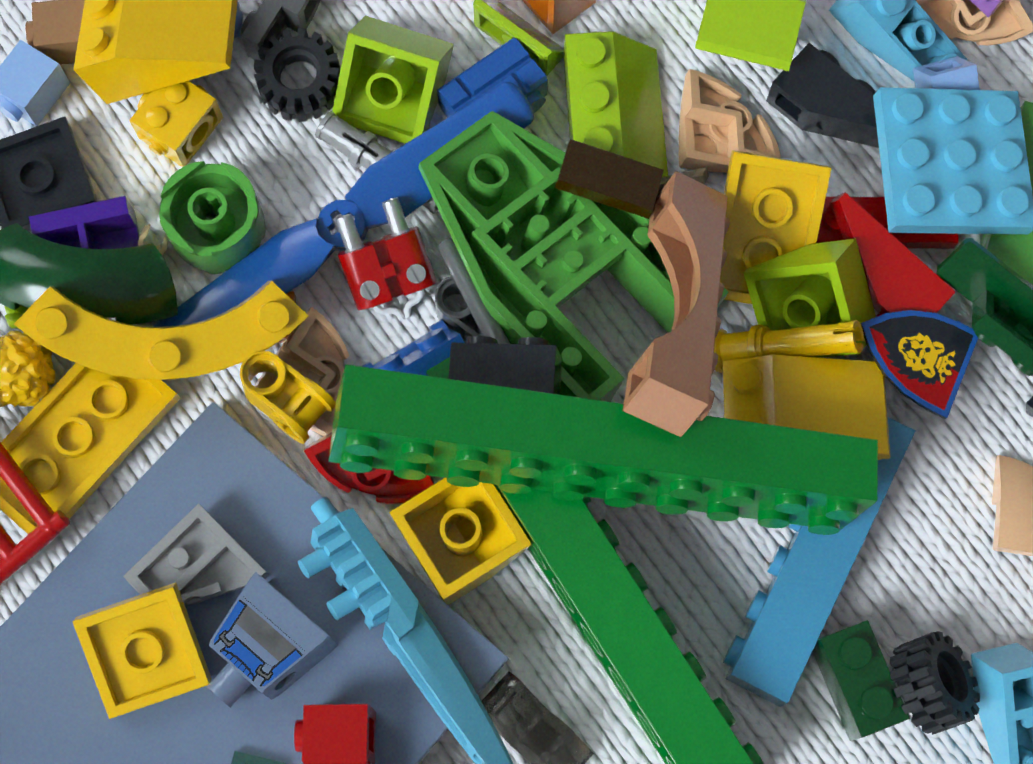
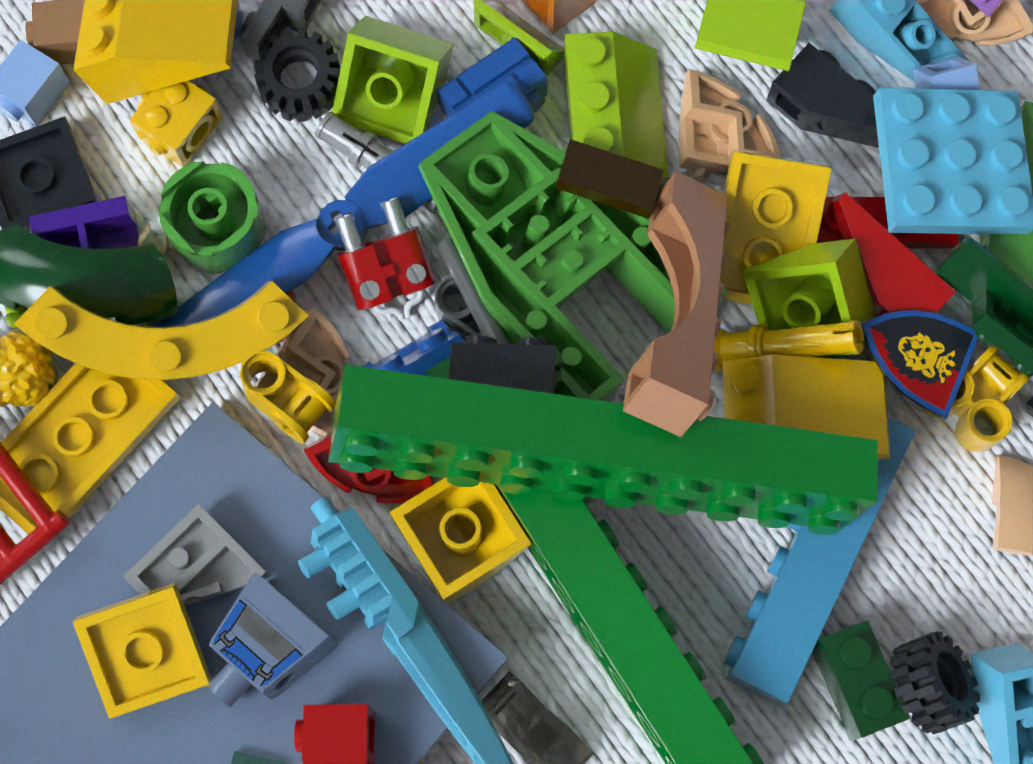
(984, 393): none -> yellow piece

